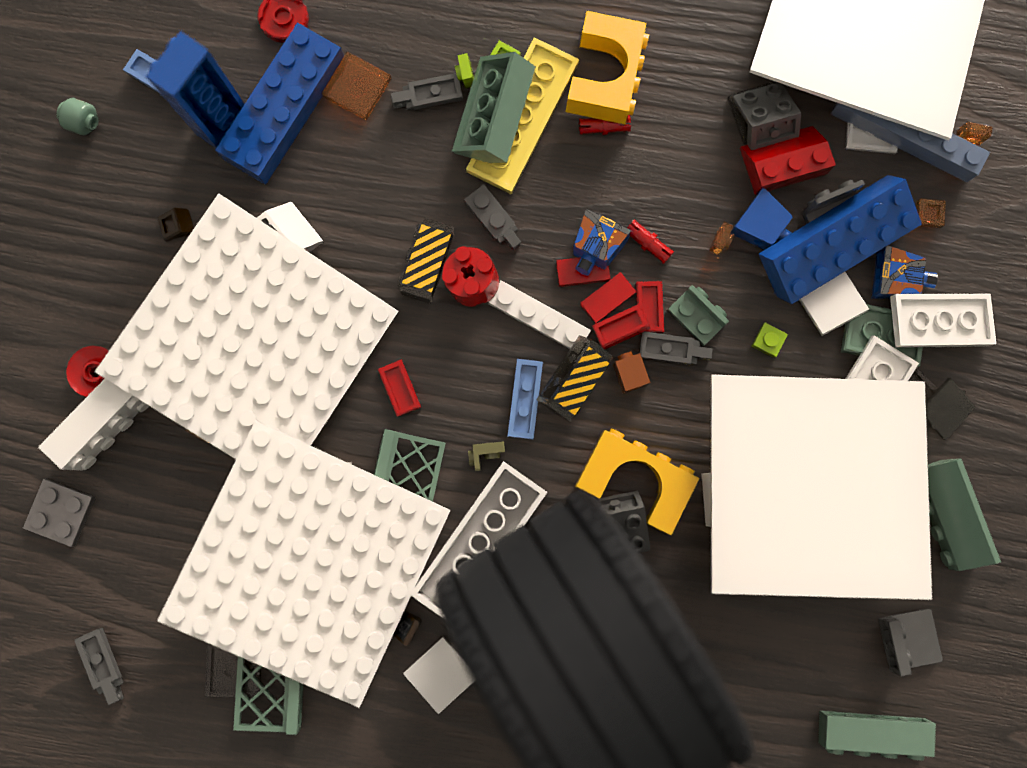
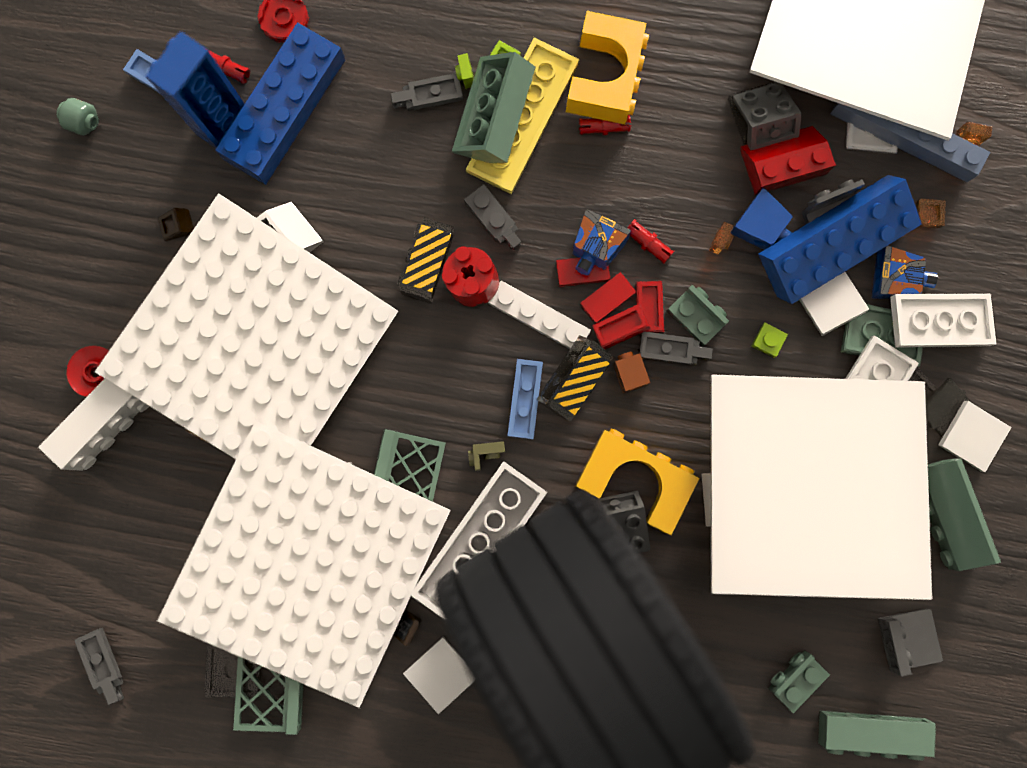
(59, 512): flat silver plate -> none
(231, 68): none -> red pin
(356, 85): clear orange tile -> none
(399, 388): red tile -> none
(798, 680): none -> sand green bracket
(974, 436): none -> white tile

